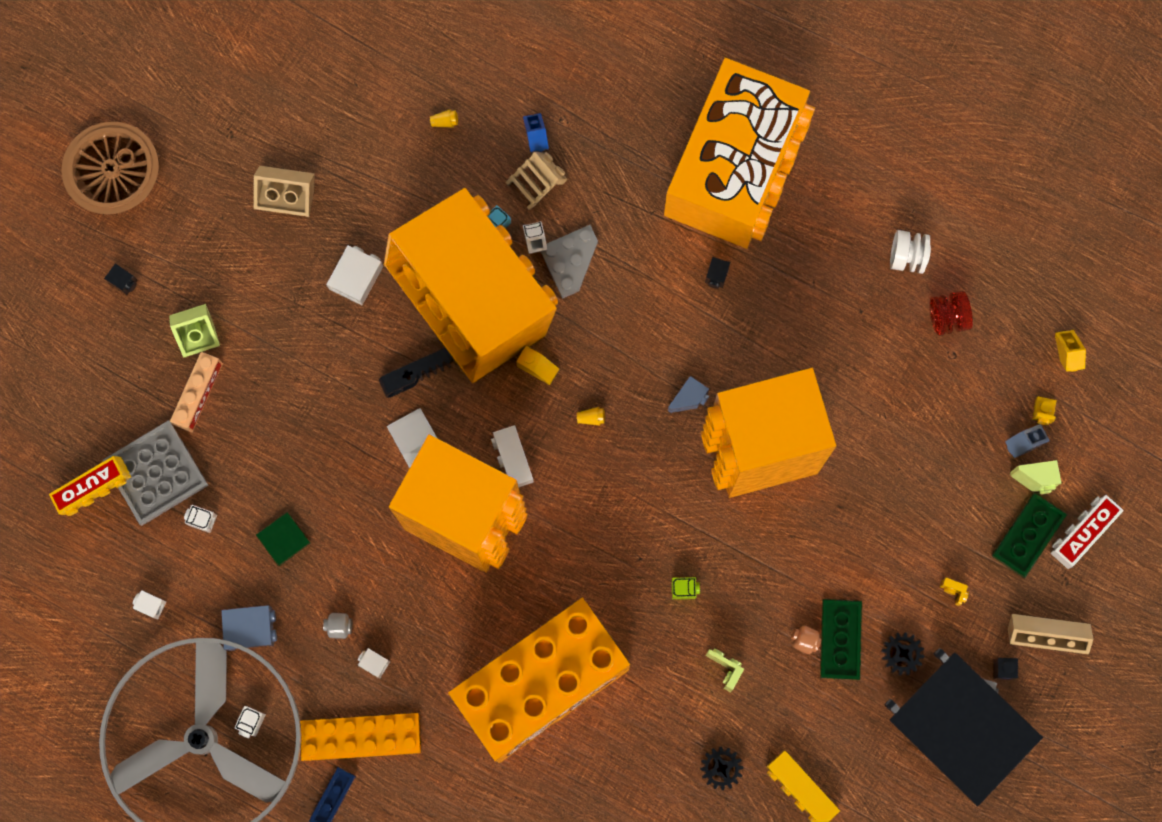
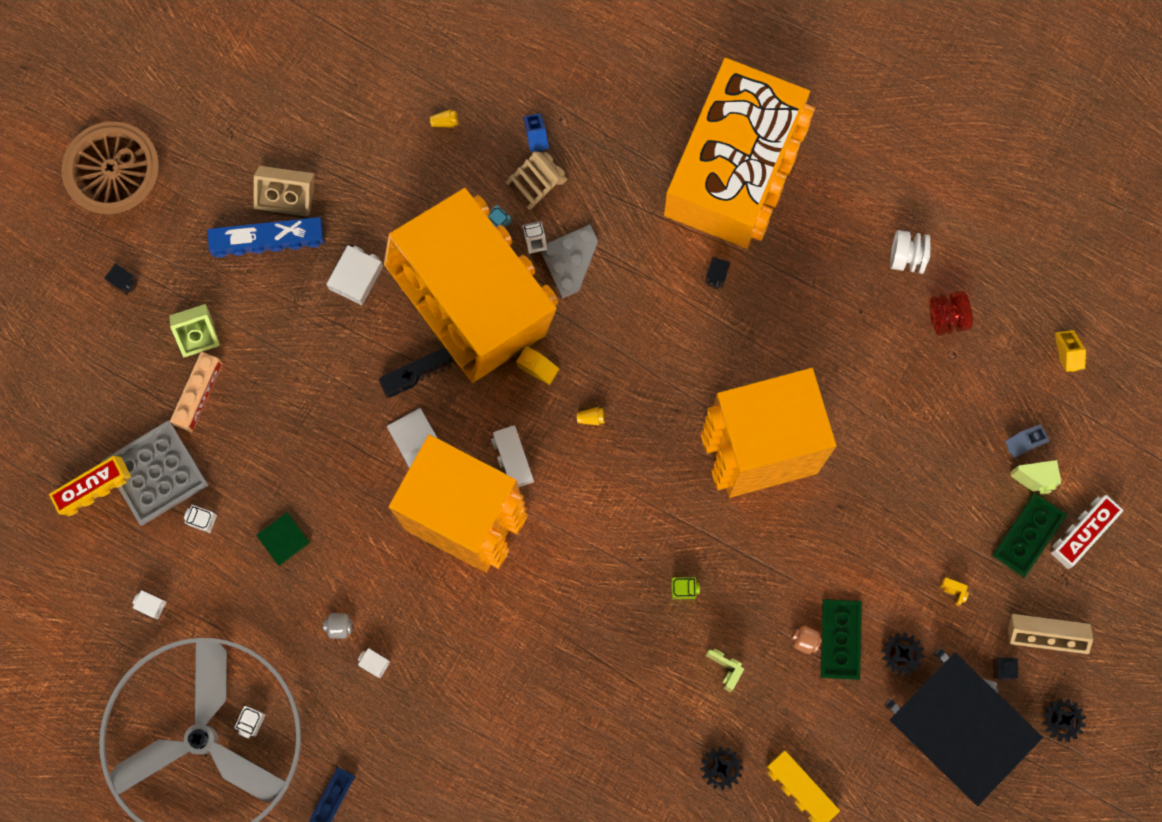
(249, 627): sand blue panel -> none
(266, 236): none -> blue brick
(360, 737): light orange plate -> none
(539, 680): light orange brick -> none
(690, 396): sand blue slope -> none
(1044, 410): yellow bracket -> none
(1068, 727): none -> black gear

